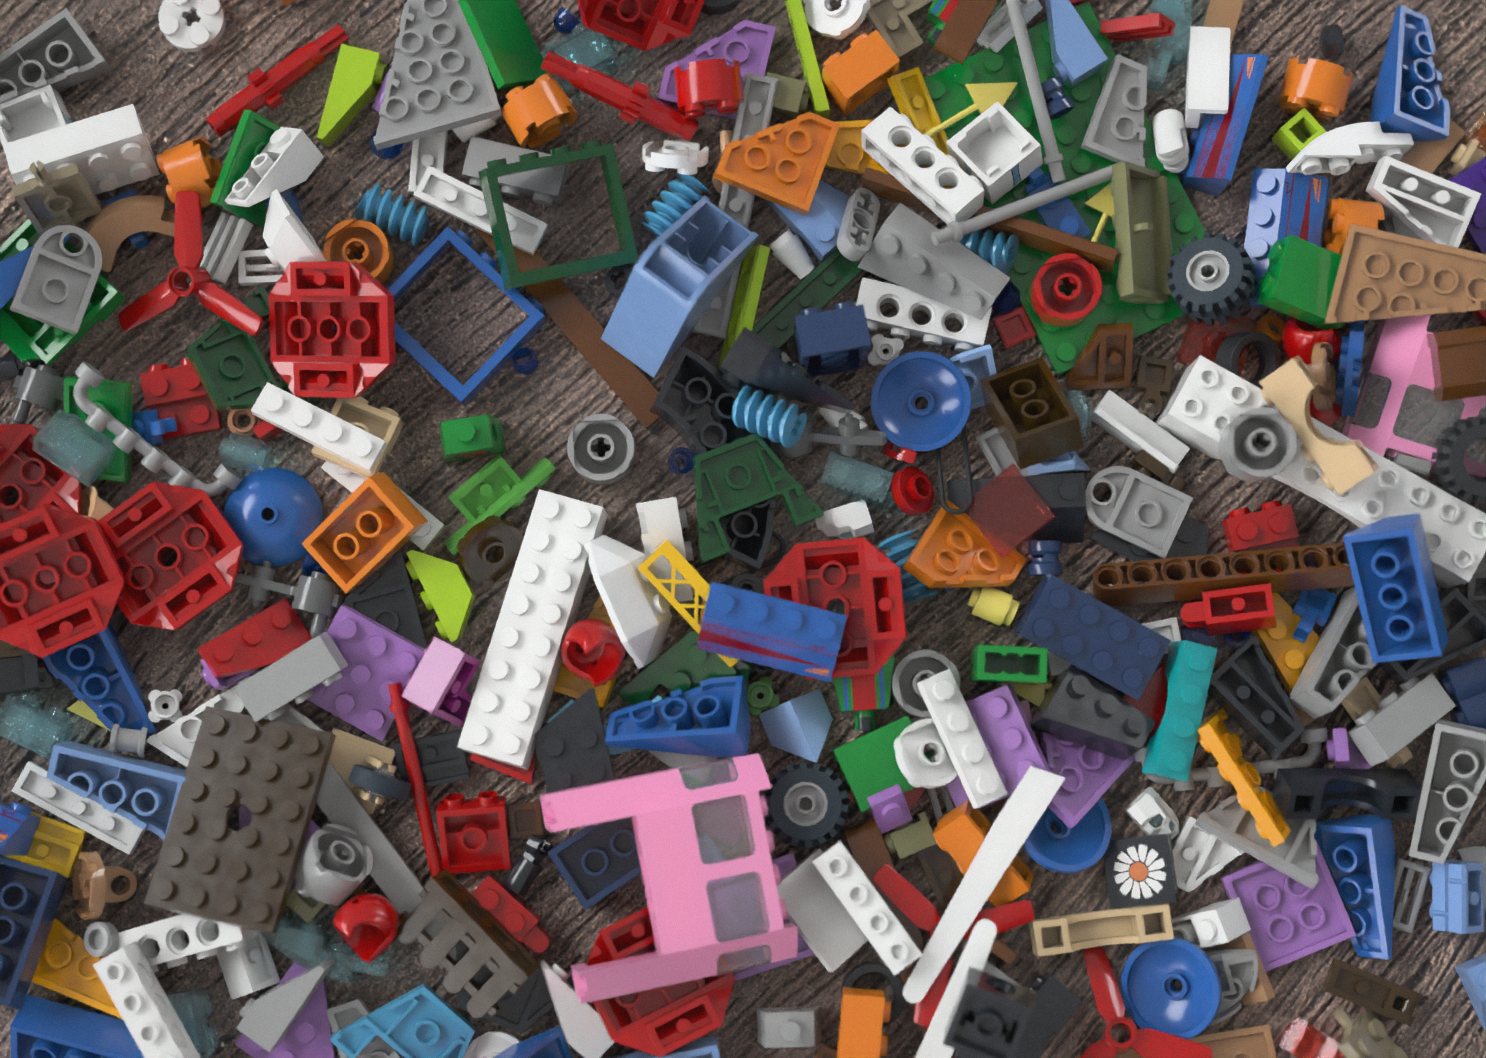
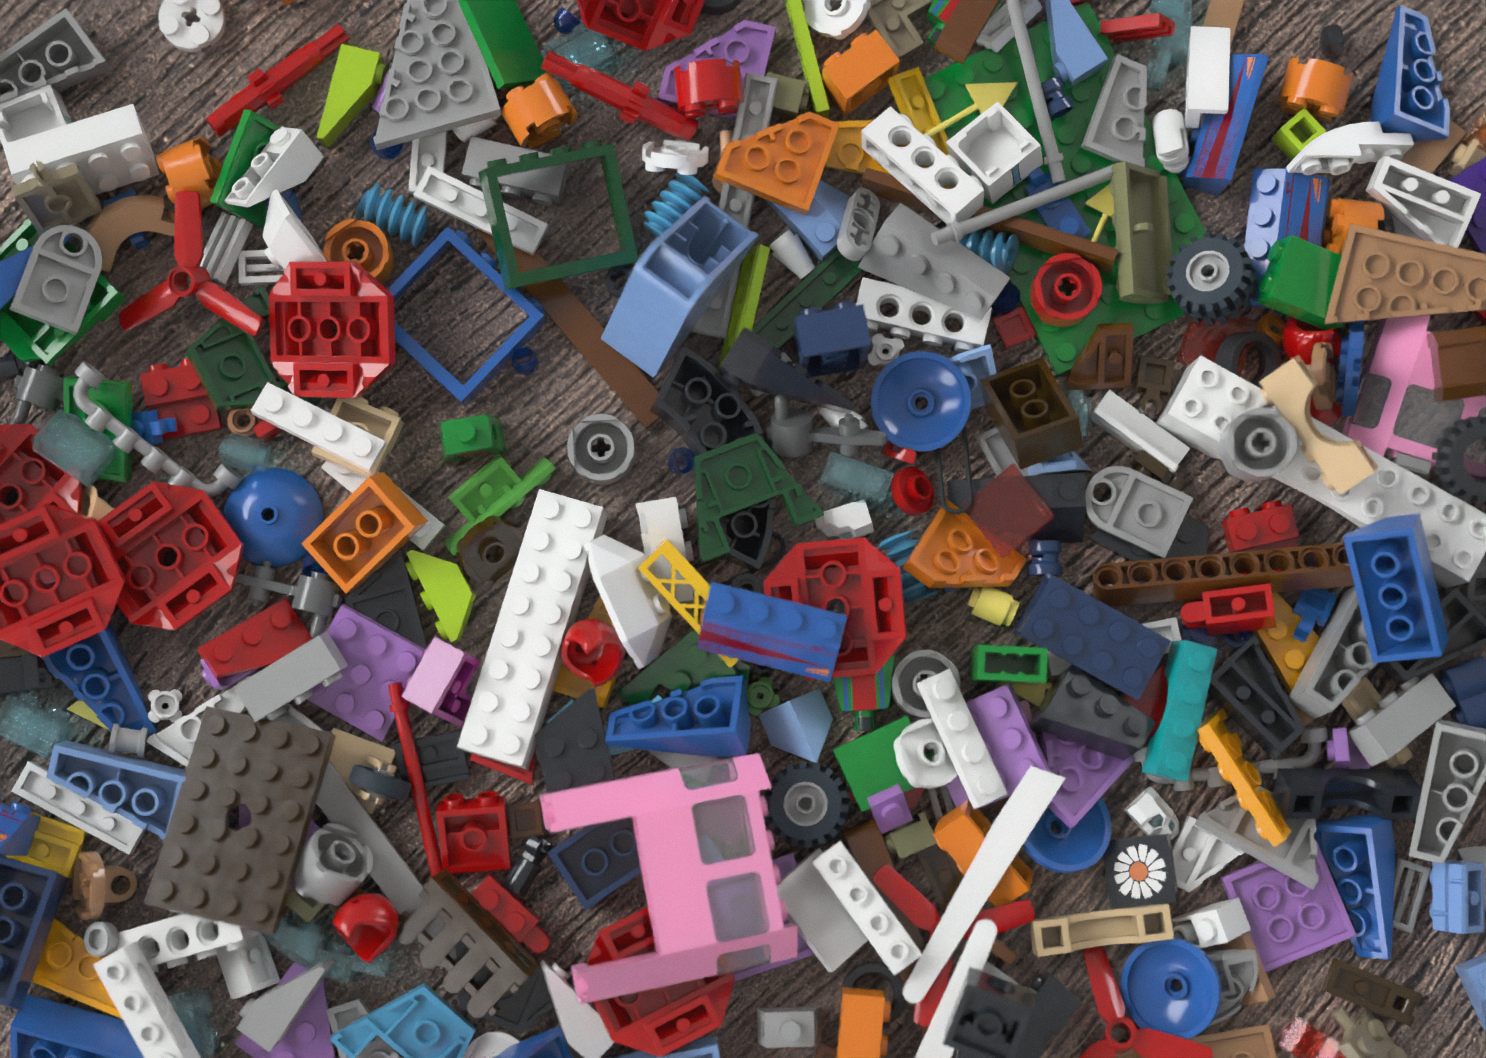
(767, 418): dark azure piece -> none

